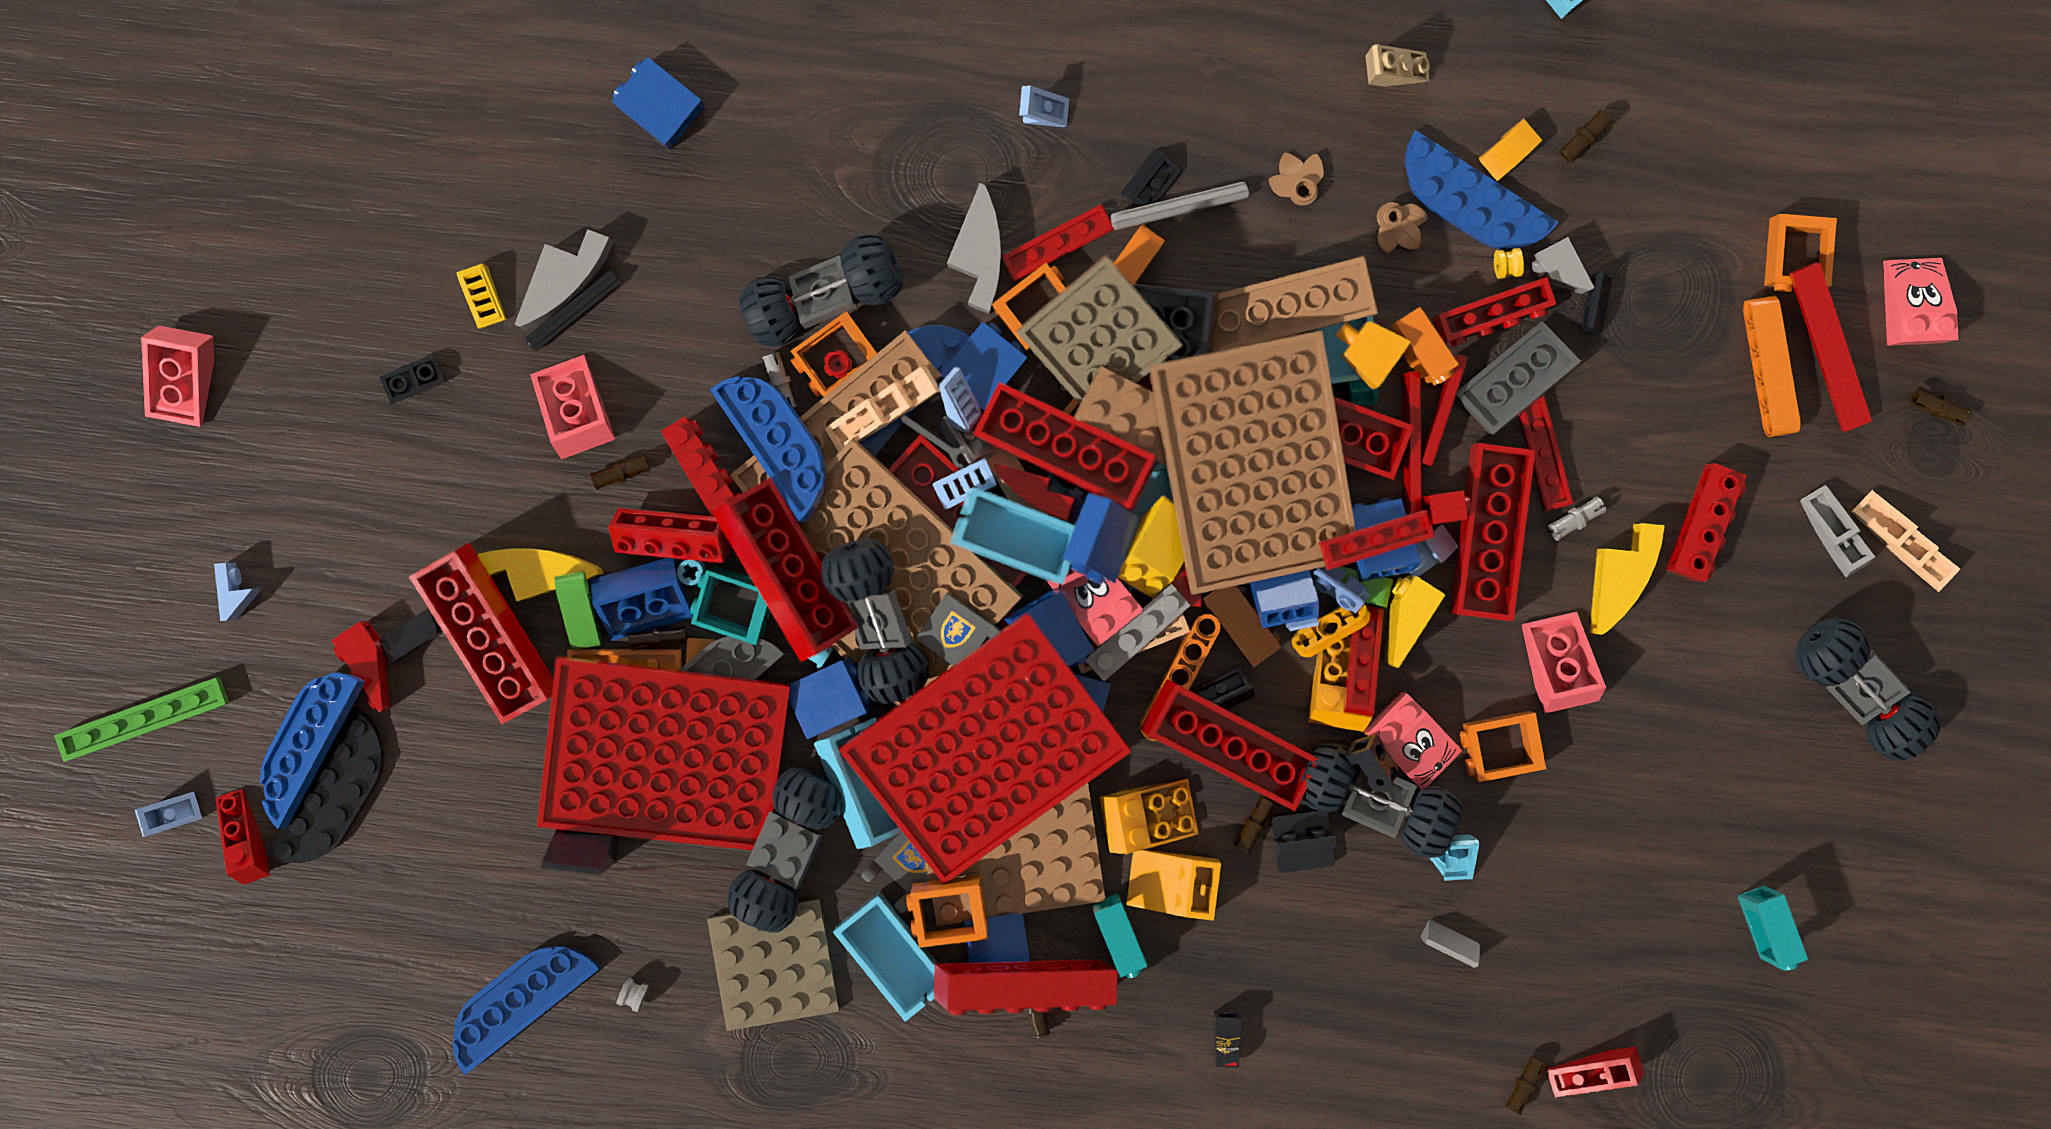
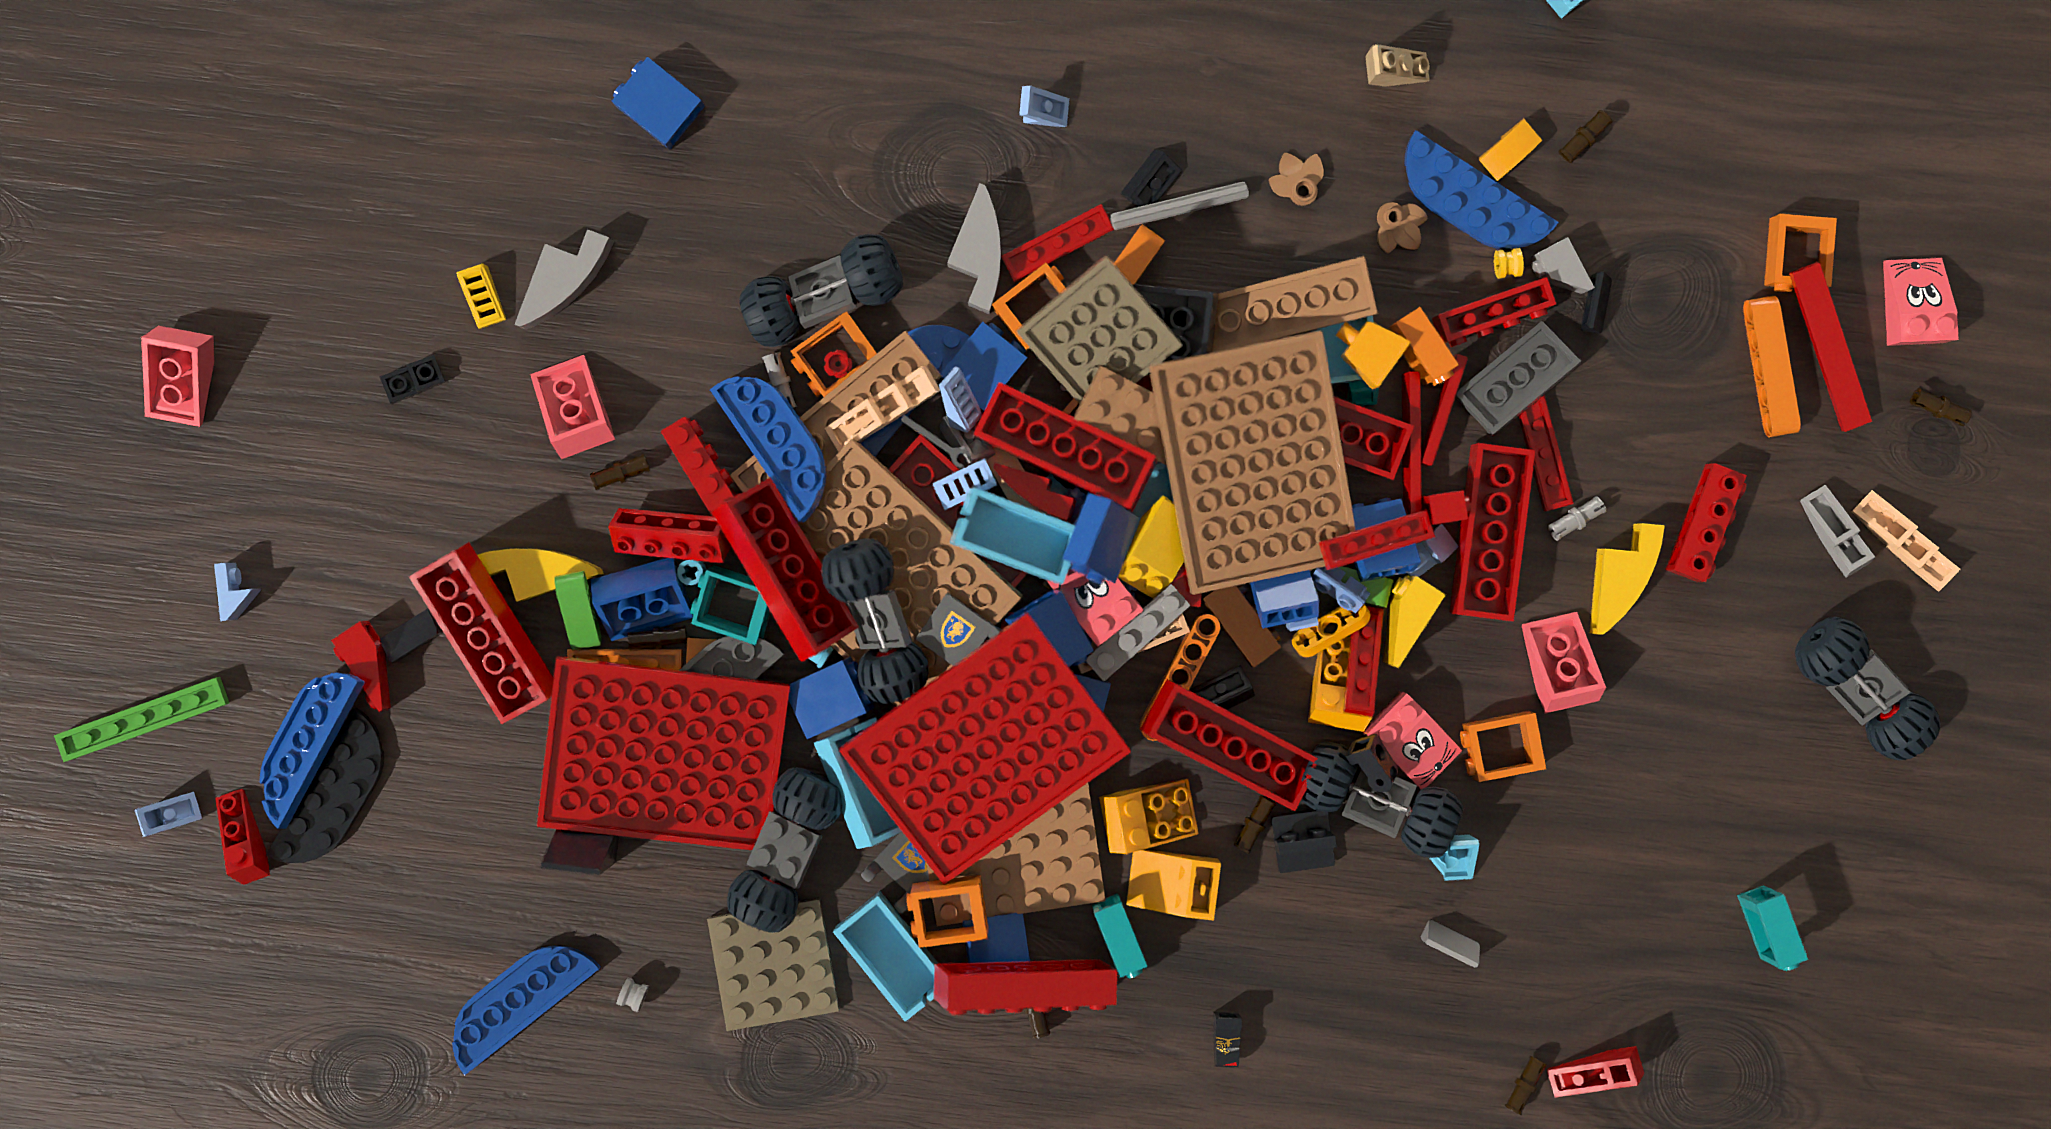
(573, 310): black axle -> none

